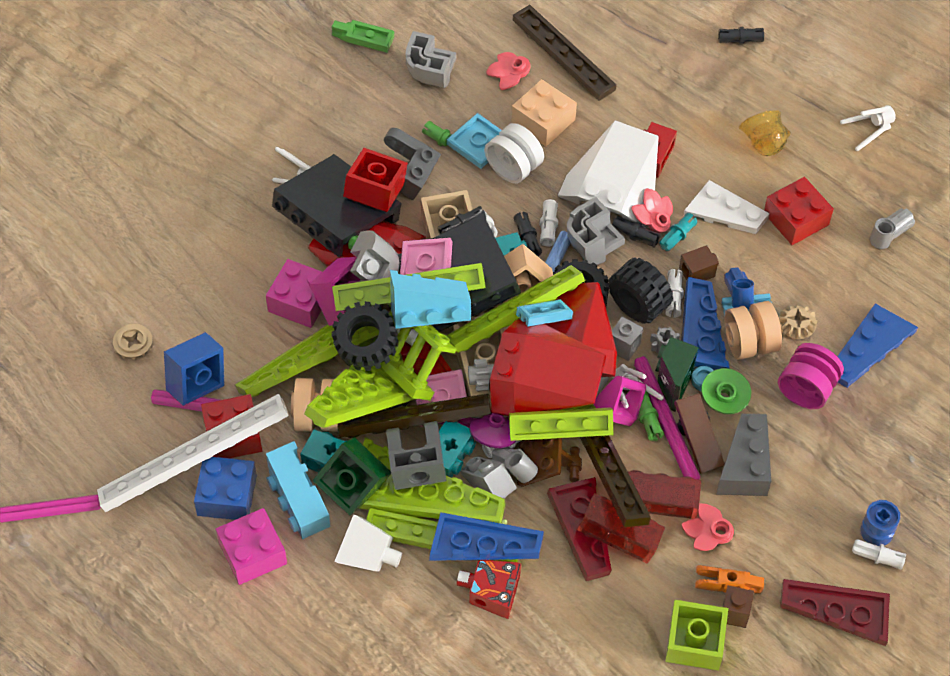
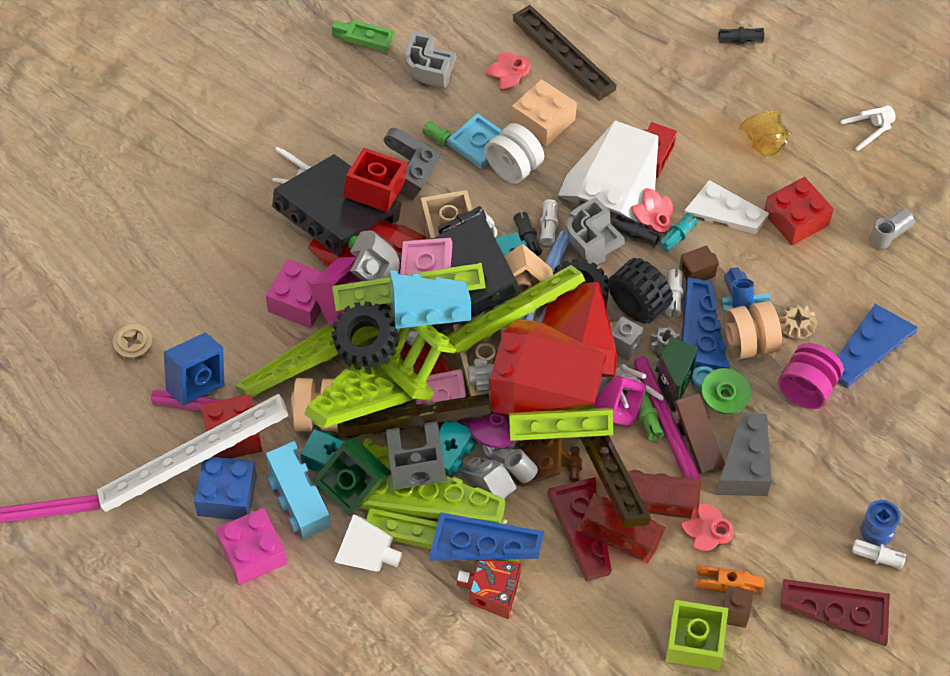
(544, 312): medium azure tile -> none

